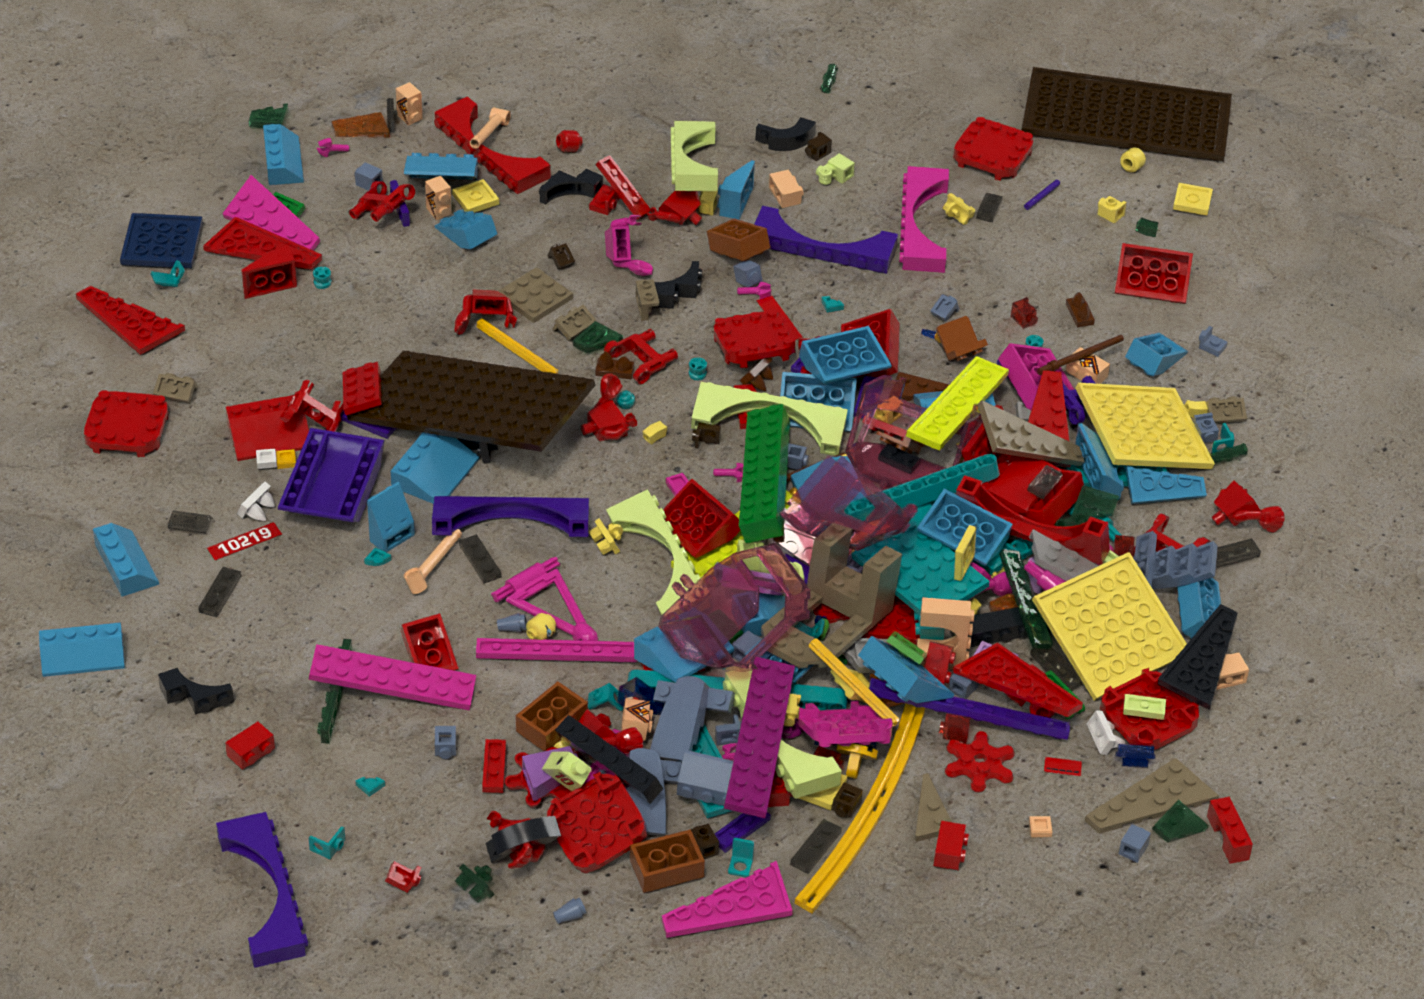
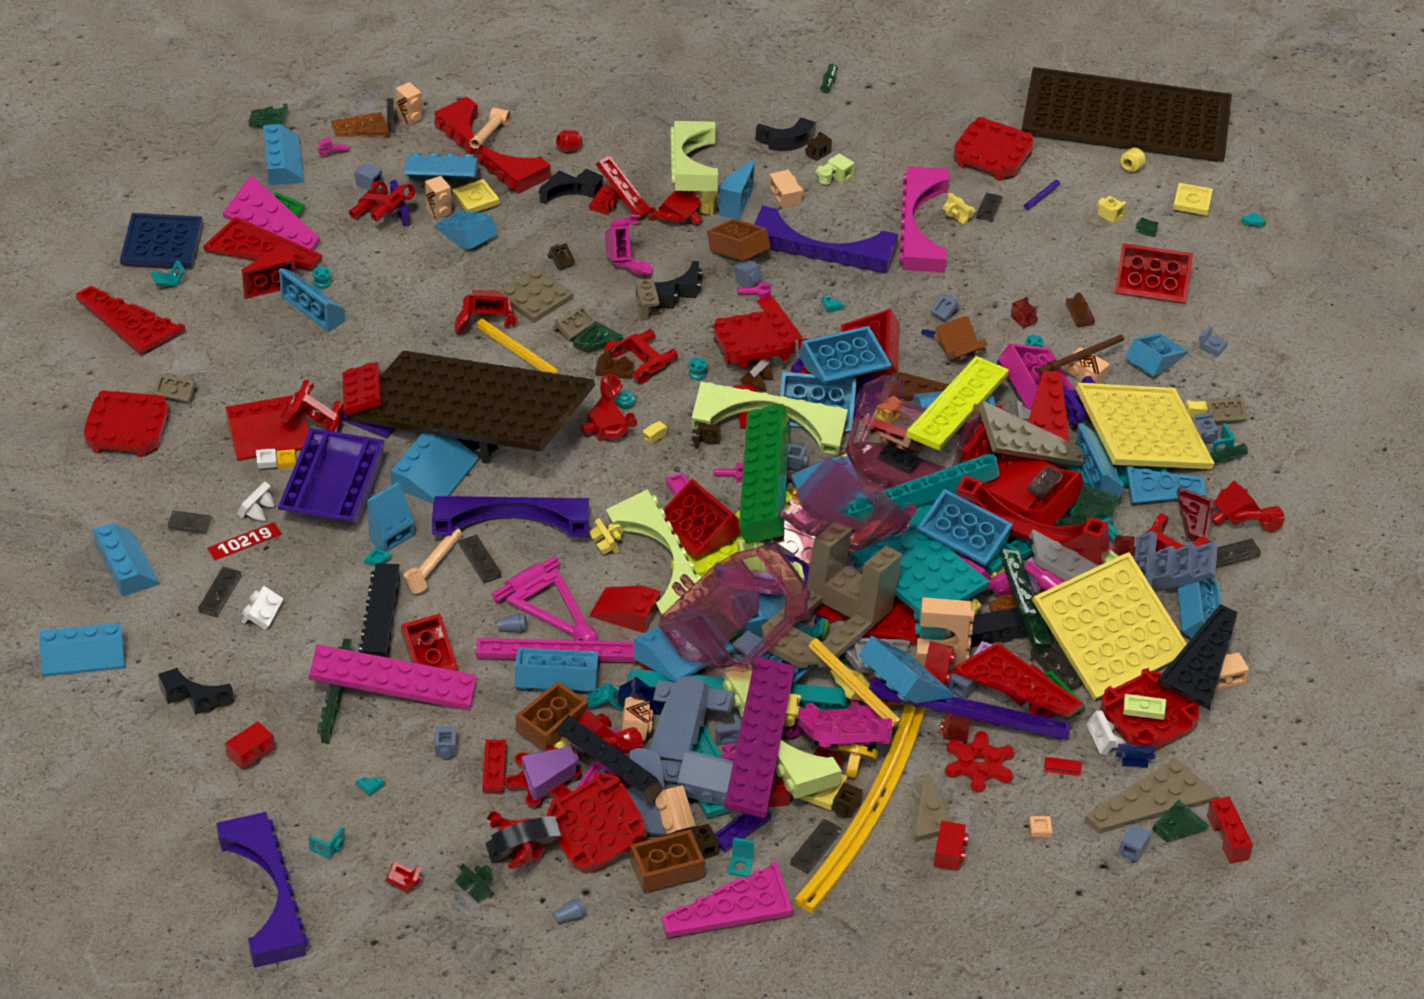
(262, 607): none -> white bracket
(310, 300): none -> dark azure slope
(380, 610): none -> black brick
(541, 627): light yellow head -> none
(546, 666): none -> dark azure slope
(569, 772): yellowish green torso -> none
(627, 606): none -> red slope
(674, 810): none -> light nougat brick
(906, 647): bright green plate -> none
(965, 552): light yellow tile -> none
(1195, 512): none -> dark red wing
(1253, 219): none -> teal tile

